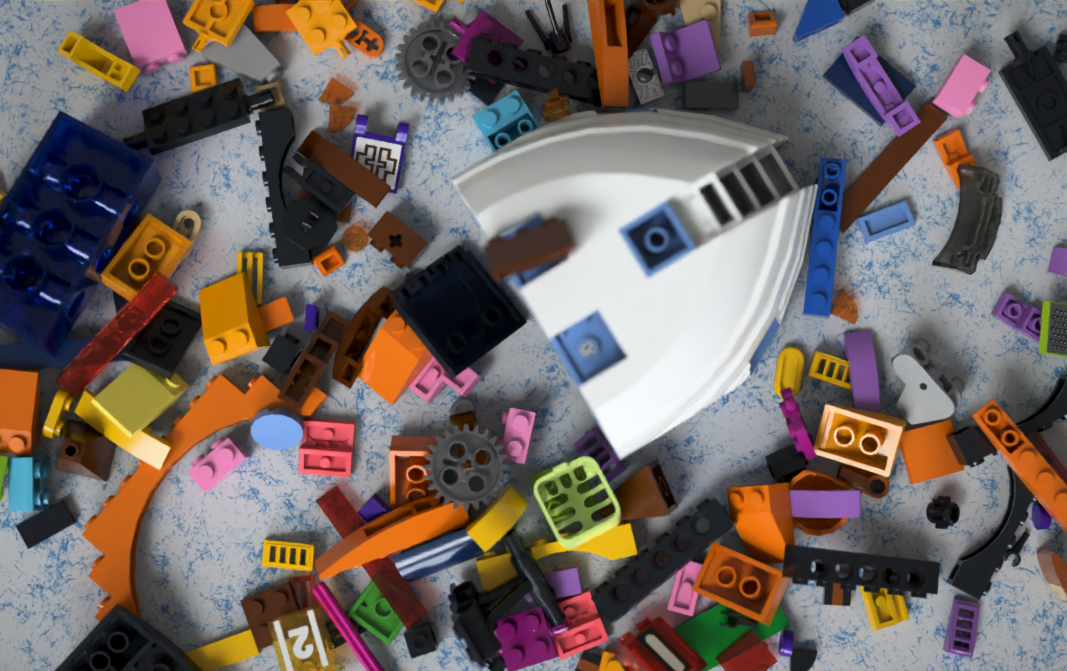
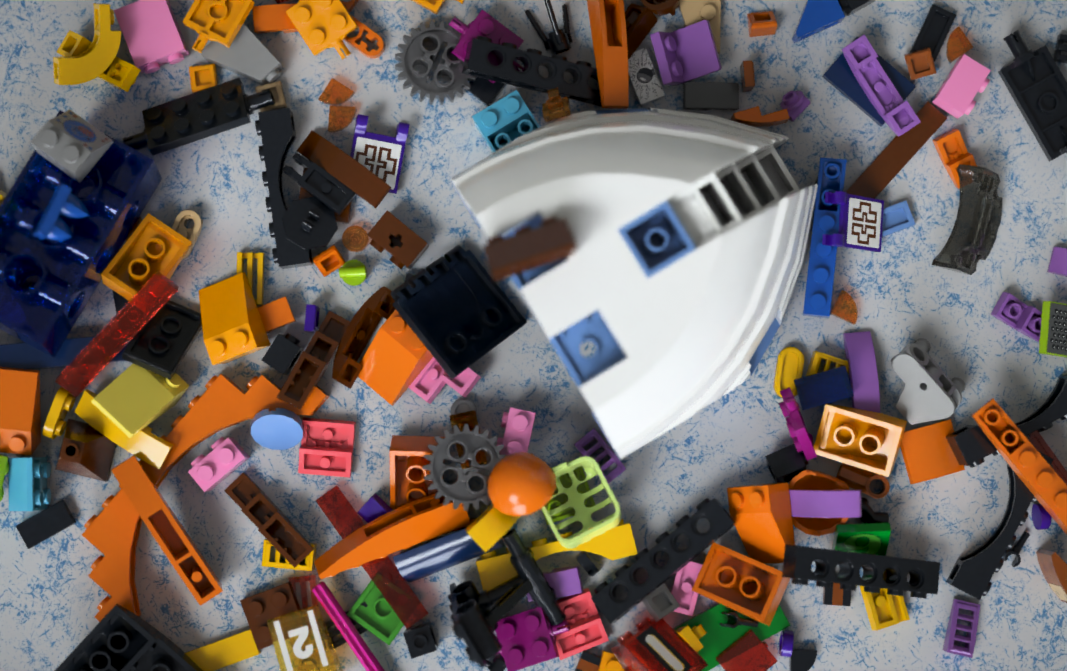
(61, 203): none -> blue tile
(71, 144): none -> light grey slope
(97, 57): none -> yellow arch
(167, 530): none -> orange slope
(269, 519): none -> reddish brown slope
(353, 272): none -> lime plate
(521, 484): none -> orange cylinder
(587, 564): none -> black tile
(643, 495): reddish brown slope -> none
(660, 603): none -> flat silver tile
(692, 636): none -> yellow tile
(754, 118): none -> orange slope
(795, 103): none -> medium lavender plate
(823, 388): none -> clear blue brick
(858, 222): none -> flag
(862, 538): none -> green tile
(870, 516): none -> black arm
(920, 63): none -> dark orange tile
(934, 30): none -> black tile
(942, 512): black gear -> none
(957, 45): none -> clear orange tile

